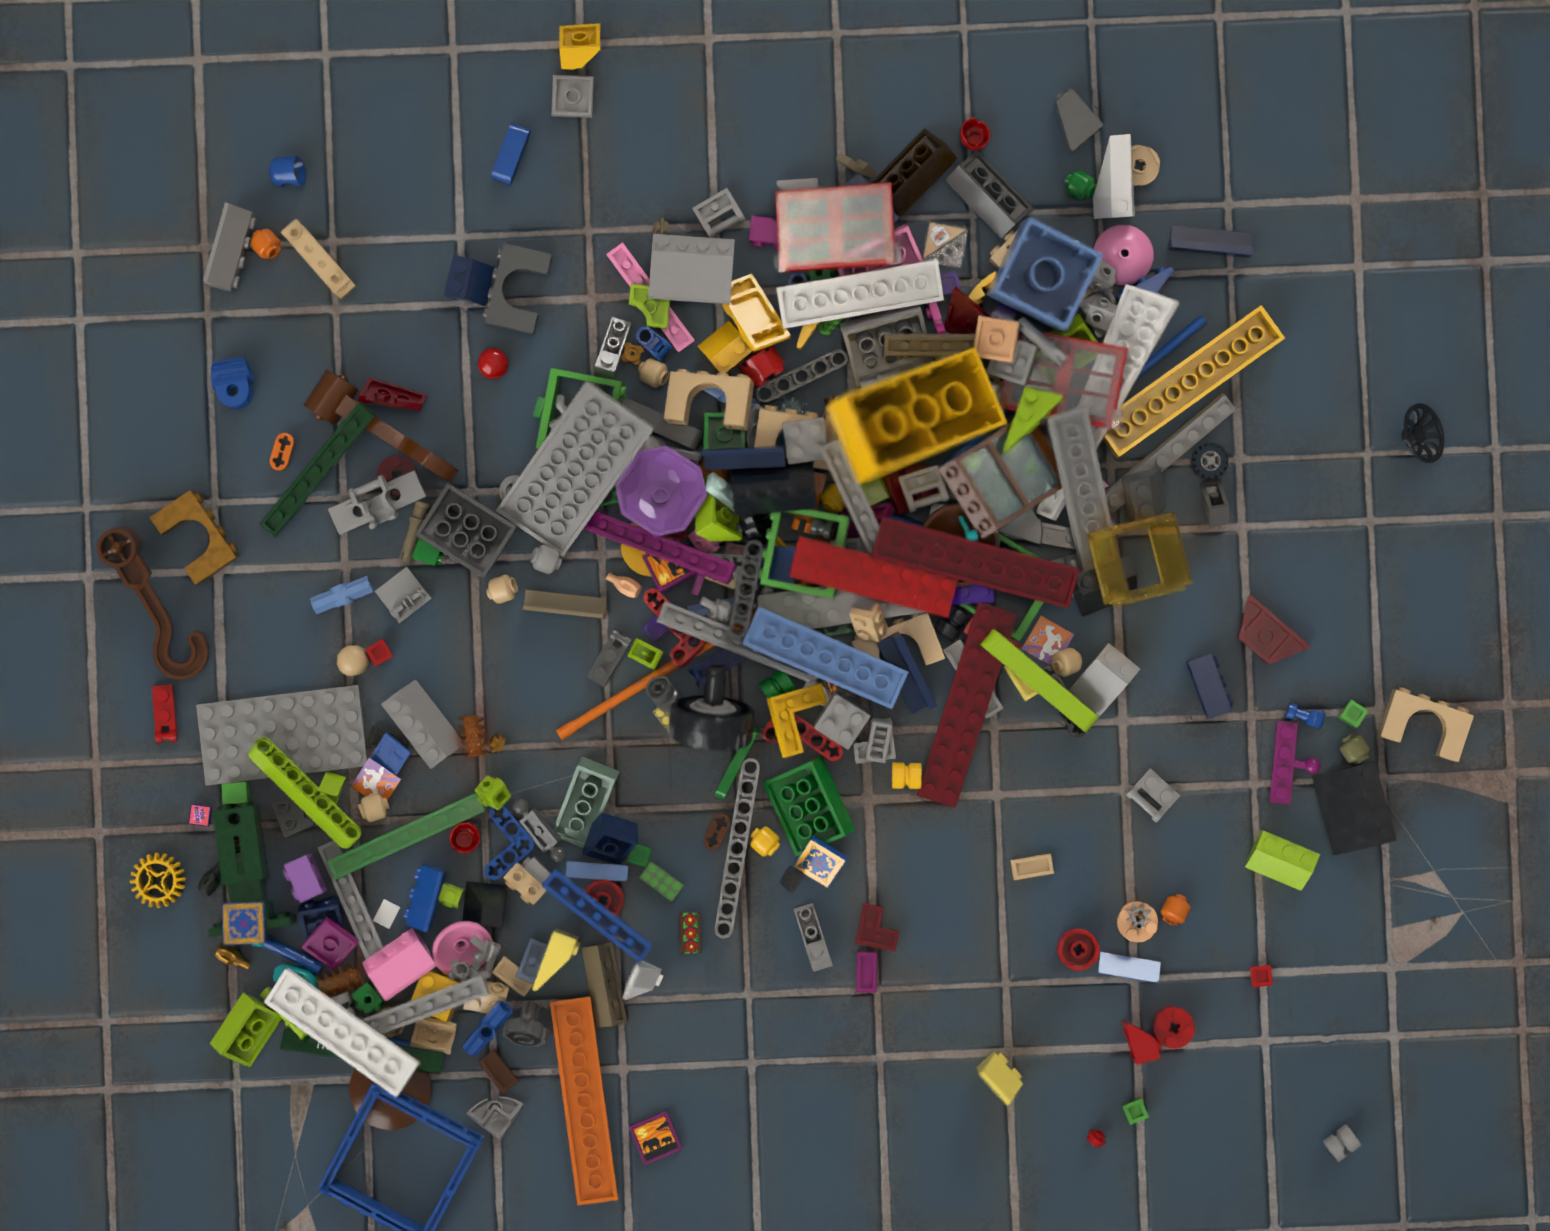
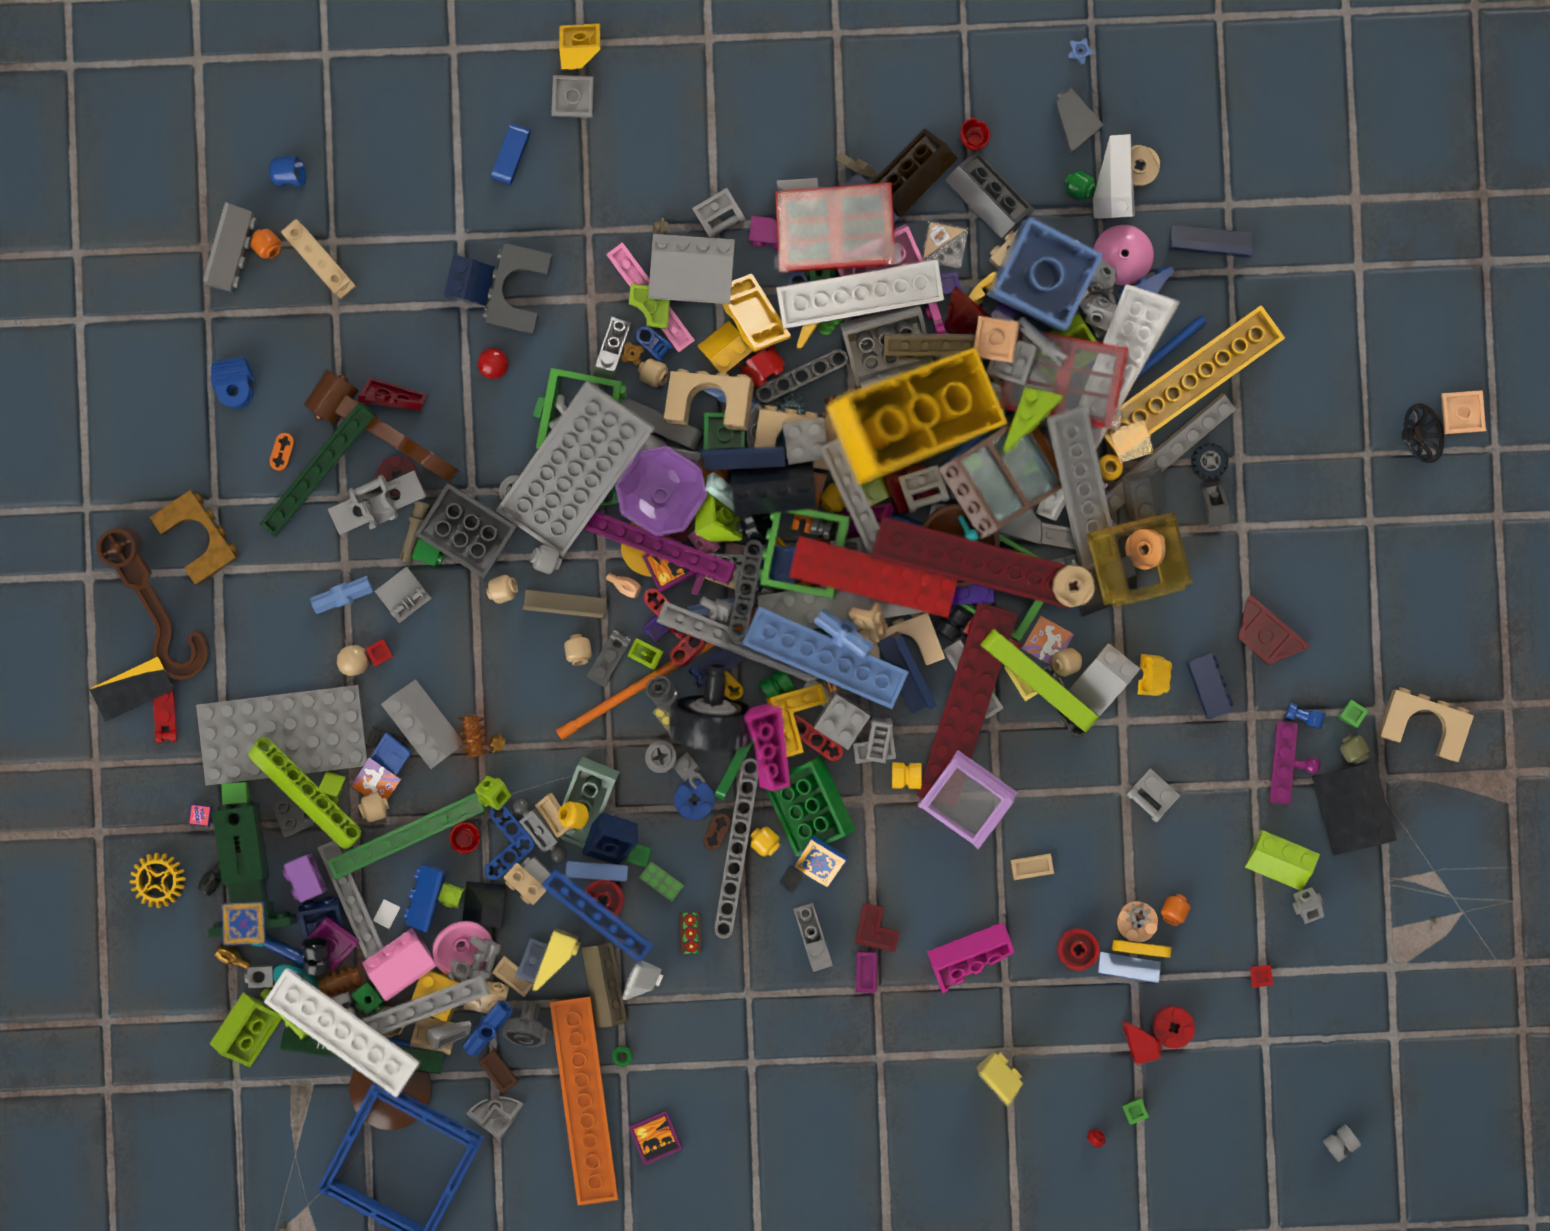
(131, 689): none -> black sticker
(267, 970): none -> light grey brick
(316, 955): none -> black wheel
(446, 1034): none -> light grey slope
(549, 810): none -> tan tile
(573, 815): none -> yellow head
(578, 650): none -> tan head
(615, 1056): none -> green plate
(654, 751): none -> light grey gear
(686, 808): none -> blue plate
(687, 769): none -> light grey plate
(731, 680): none -> yellow beam
(770, 747): none -> dark pink wedge
(843, 633): none -> medium blue piece
(968, 799): none -> piece
(969, 955): none -> dark pink wedge
(1084, 582): none -> tan plate
(1086, 51): none -> medium blue plate
(1110, 467): none -> yellow head
(1131, 441): none -> clear yellow piece
(1141, 948): none -> yellow beam
(1155, 675): none -> yellow cylinder
(1156, 546): none -> light nougat plate
(1308, 905): none -> light grey brick
(1463, 412): none -> light nougat plate

